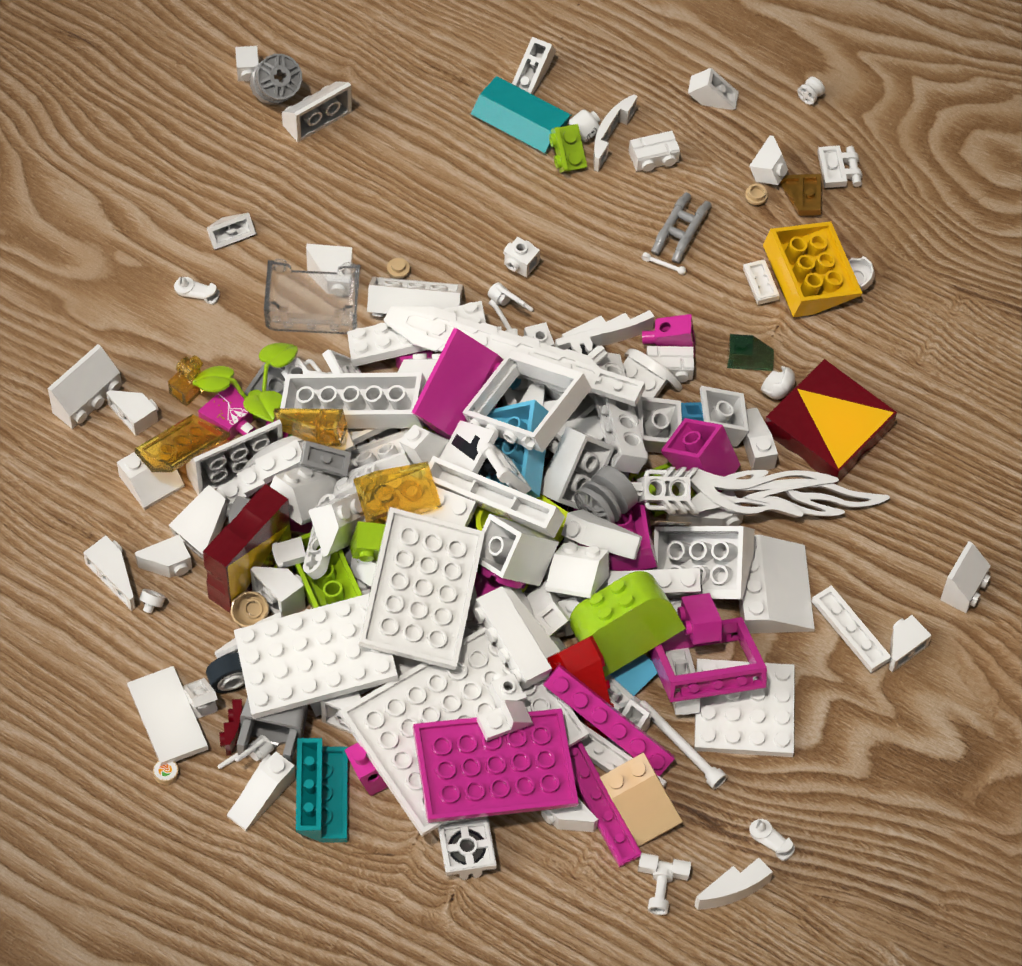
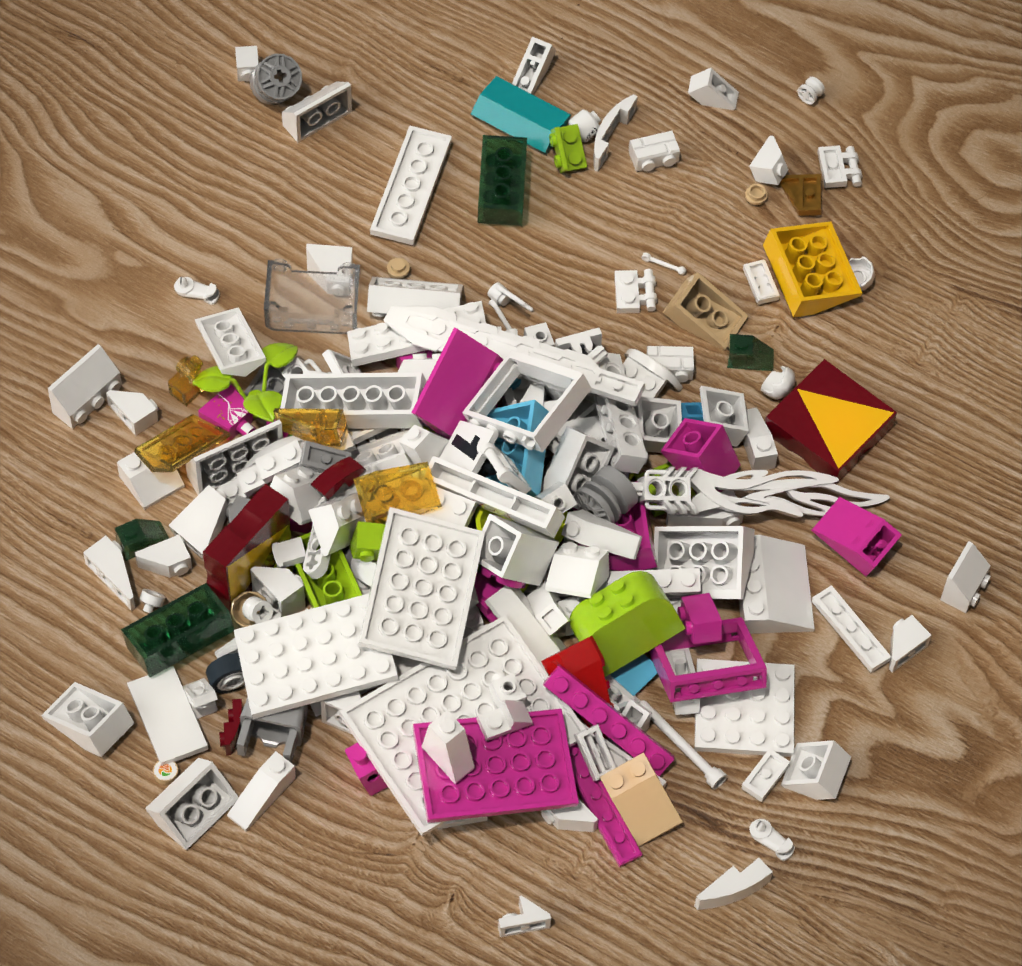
(89, 718): none -> white slope
(139, 535): none -> clear green slope
(178, 630): none -> clear green brick
(192, 802): none -> white slope
(230, 229): white slope -> none
(231, 342): none -> white slope
(255, 604): none -> white wheel
(256, 749): white plant -> none
(321, 791): teal slope -> none
(336, 475): none -> dark red slope
(411, 185): none -> white plate
(449, 746): none -> white slope
(466, 849): white piece -> none
(502, 180): none -> clear green brick
(511, 637): white brick -> none
(521, 256): white brick -> none
(531, 919): none -> white slope
(558, 496): none -> white brick
(587, 755): none -> white tile
(618, 328): white slope -> none
(627, 291): none -> white plate
(663, 873): white bar -> none
(668, 524): sticker -> none
(672, 332): dark pink torso -> none
(684, 236): light grey piece -> none
(705, 311): none -> tan slope
(765, 775): none -> white plate
(816, 769): none -> white slope
(856, 534): none -> dark pink slope

